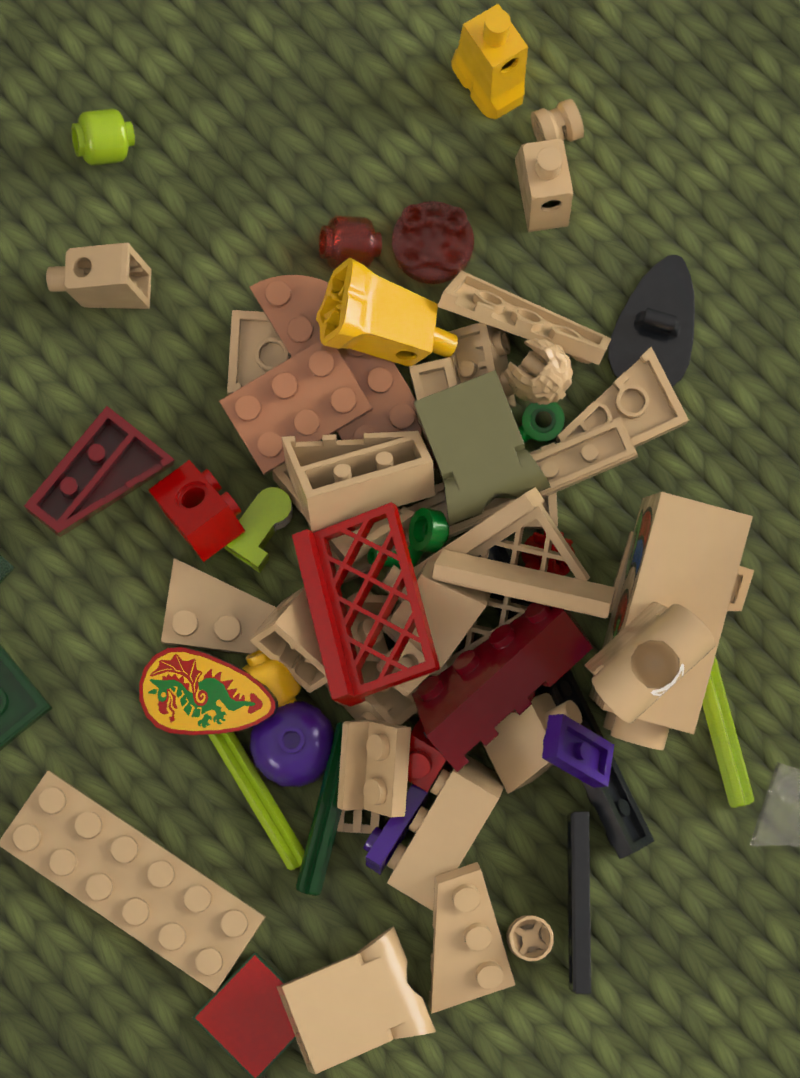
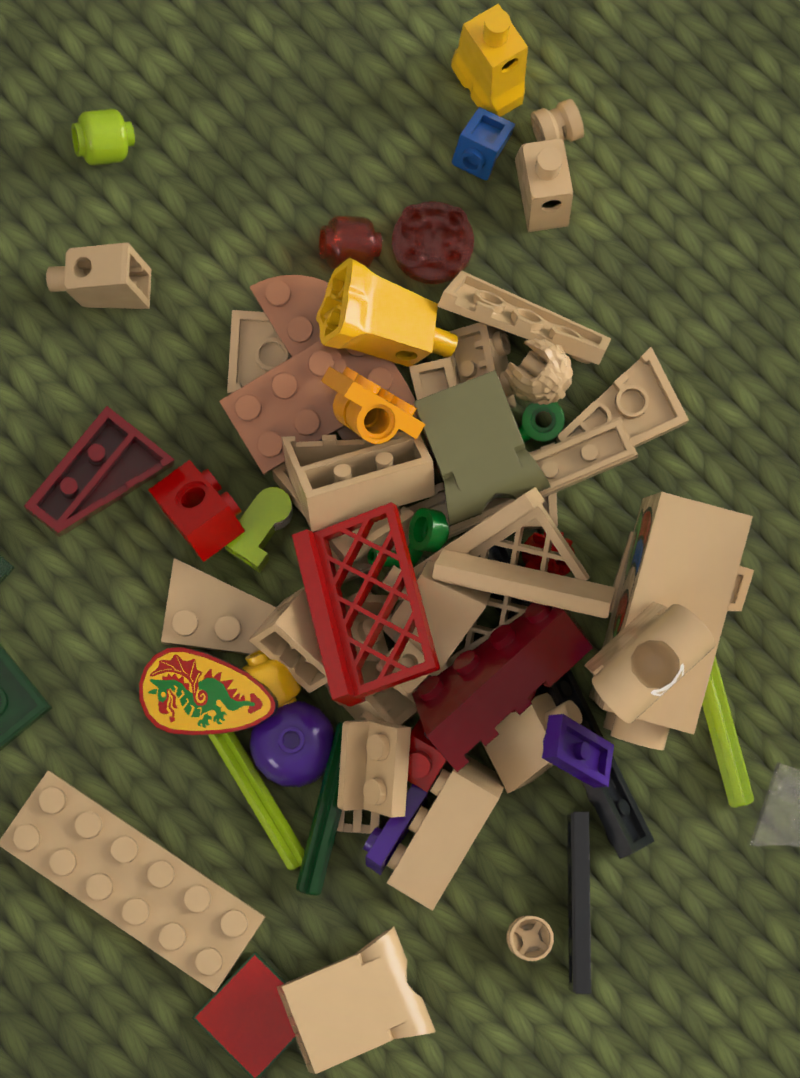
(368, 411): none -> light orange plate
(466, 942): tan wing -> none
(482, 143): none -> blue bracket
(658, 317): black shield -> none

